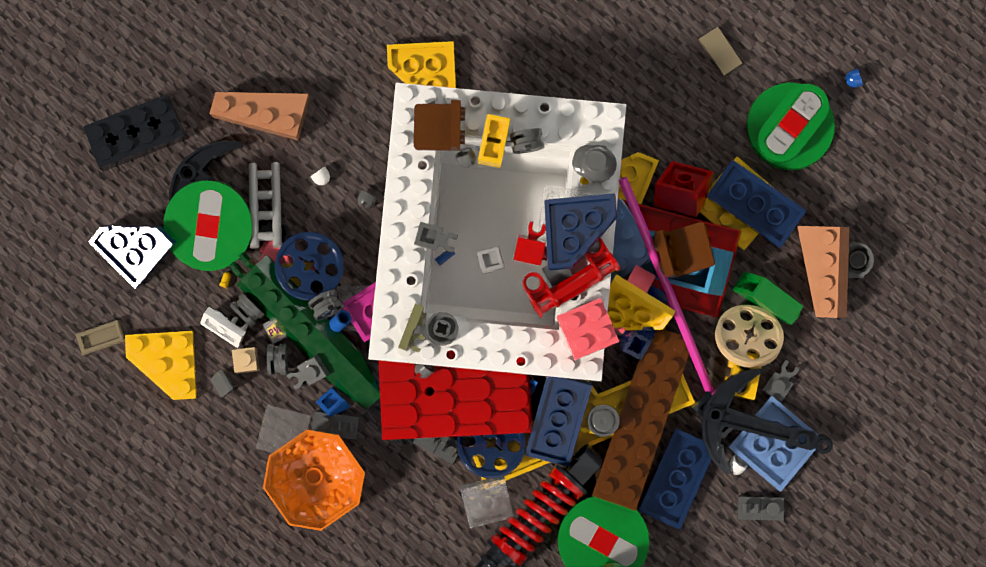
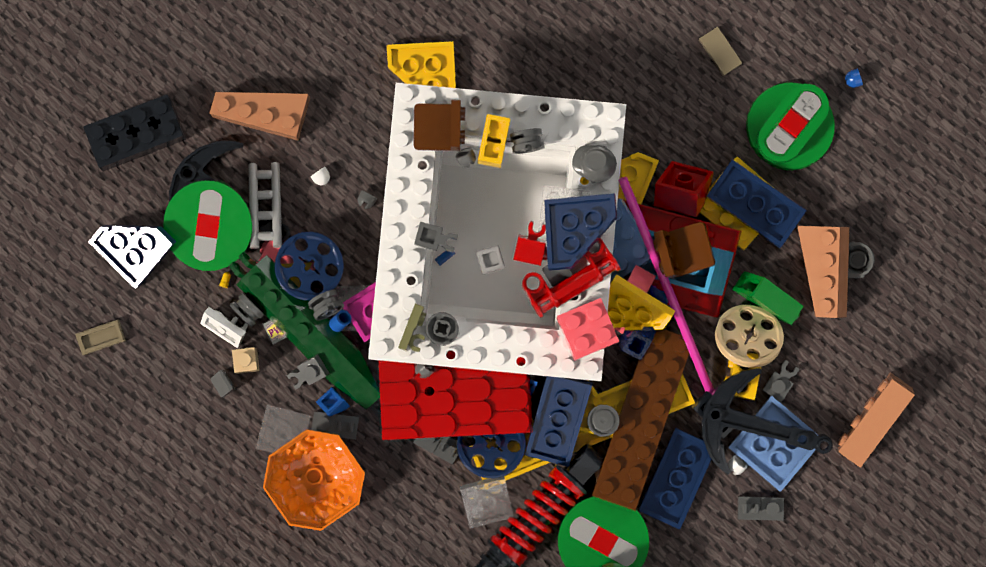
(166, 360): yellow plate -> none
(277, 359): dark grey wheel -> none
(875, 420): none -> nougat wedge

